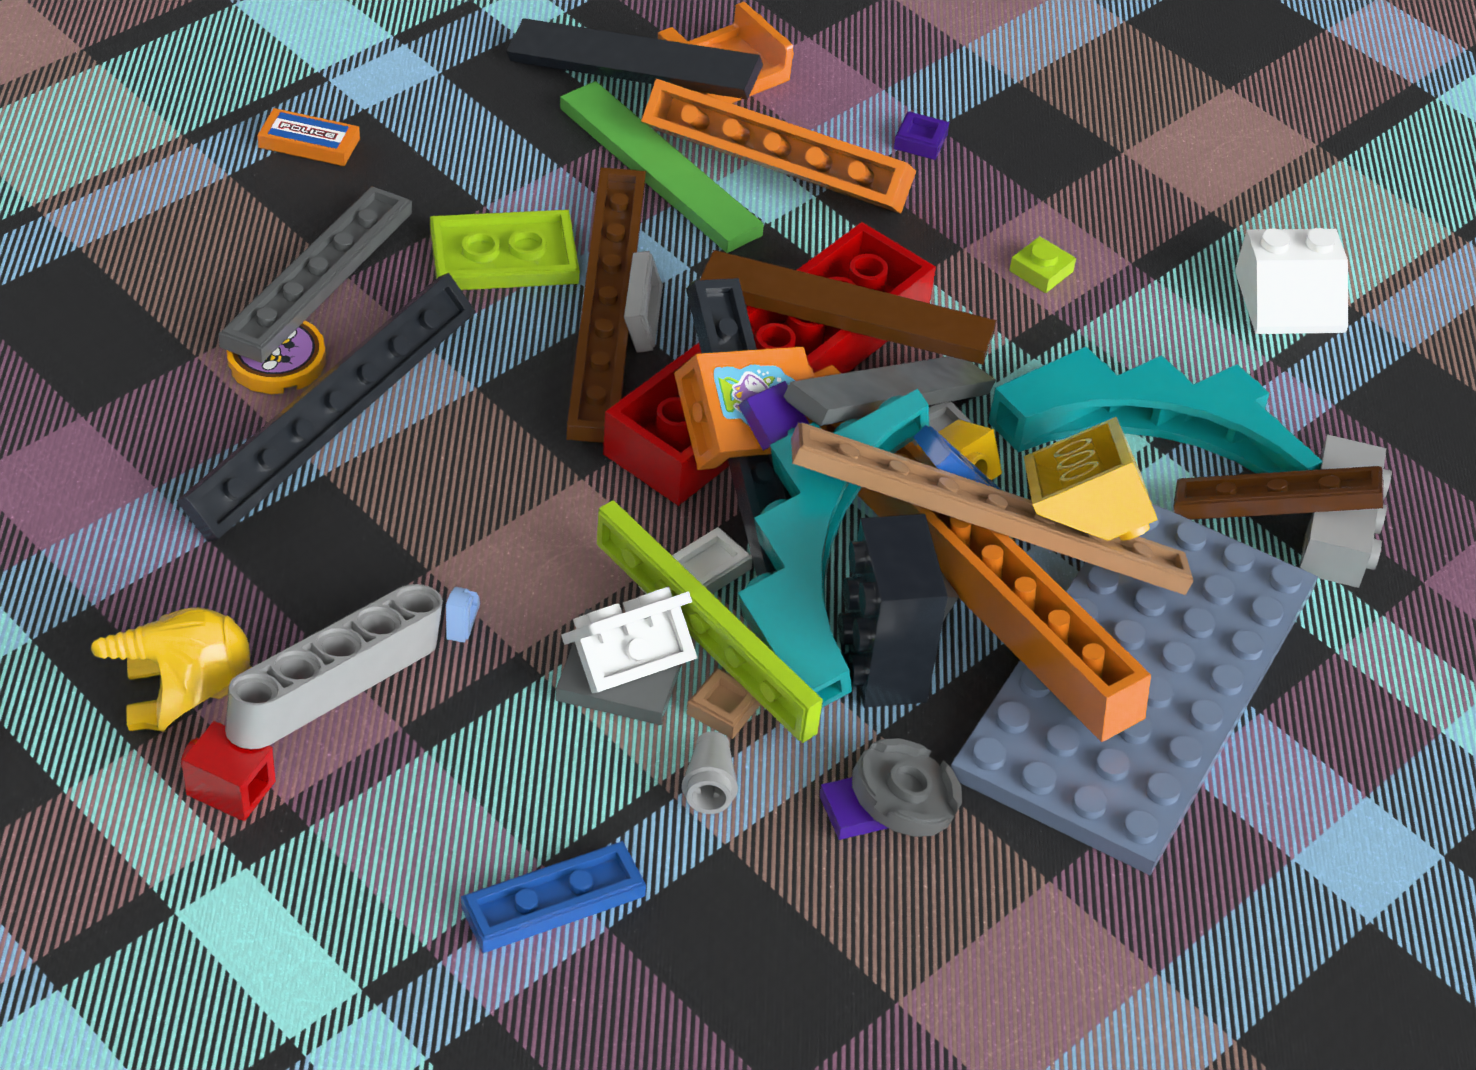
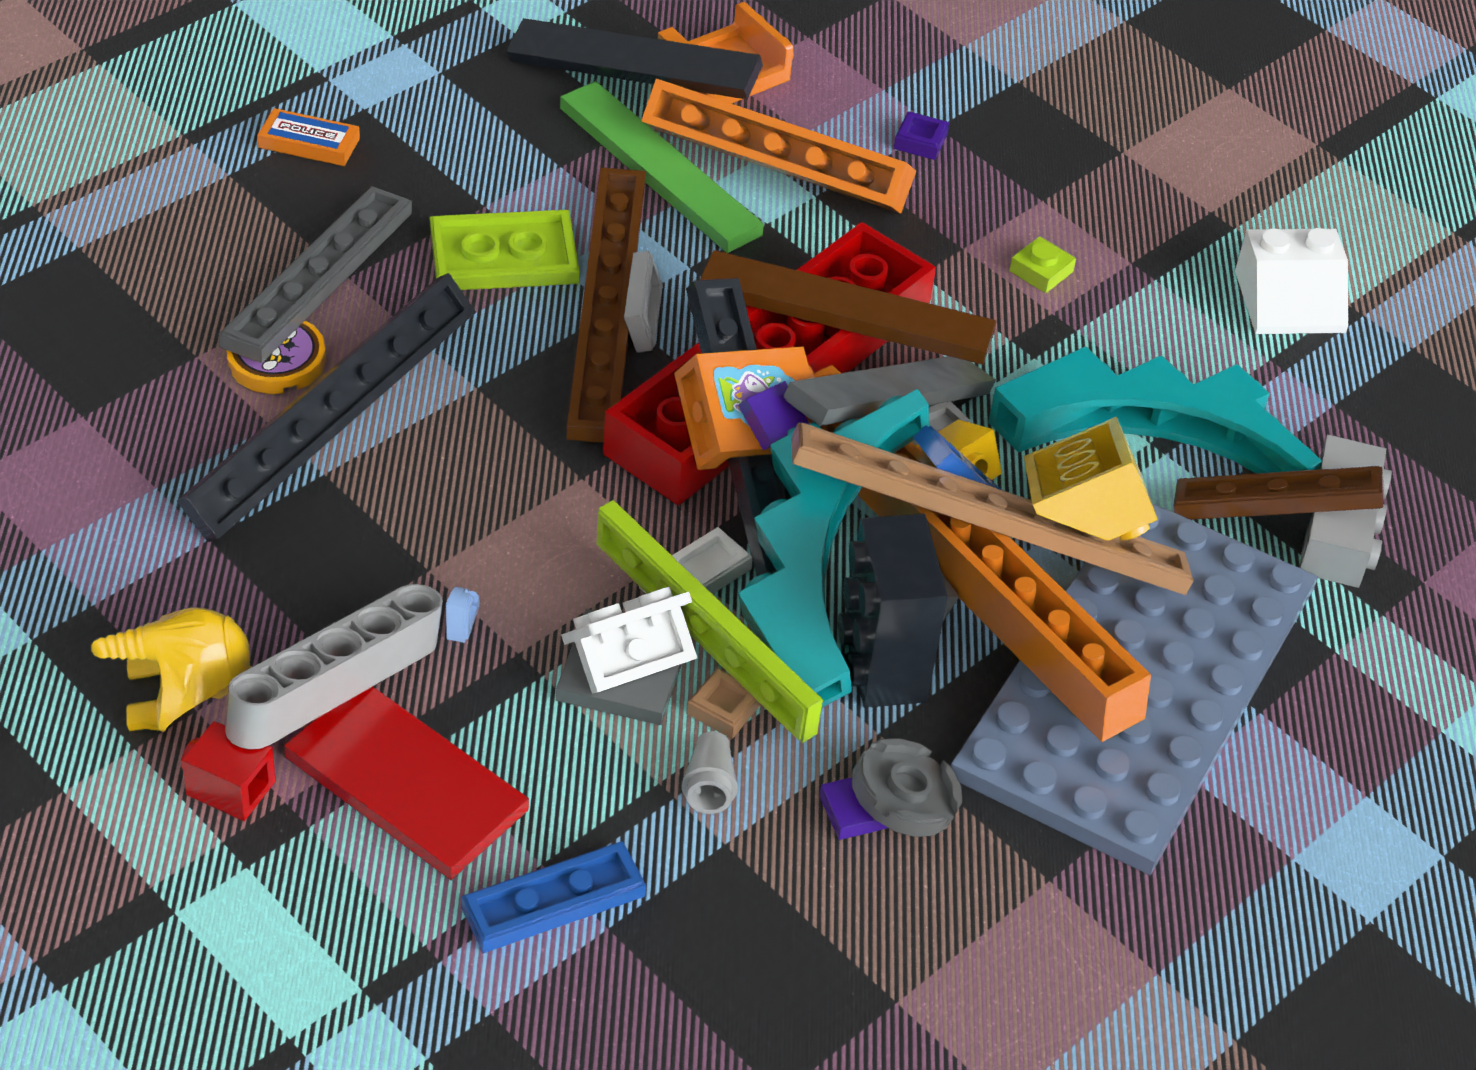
(408, 780): none -> red tile

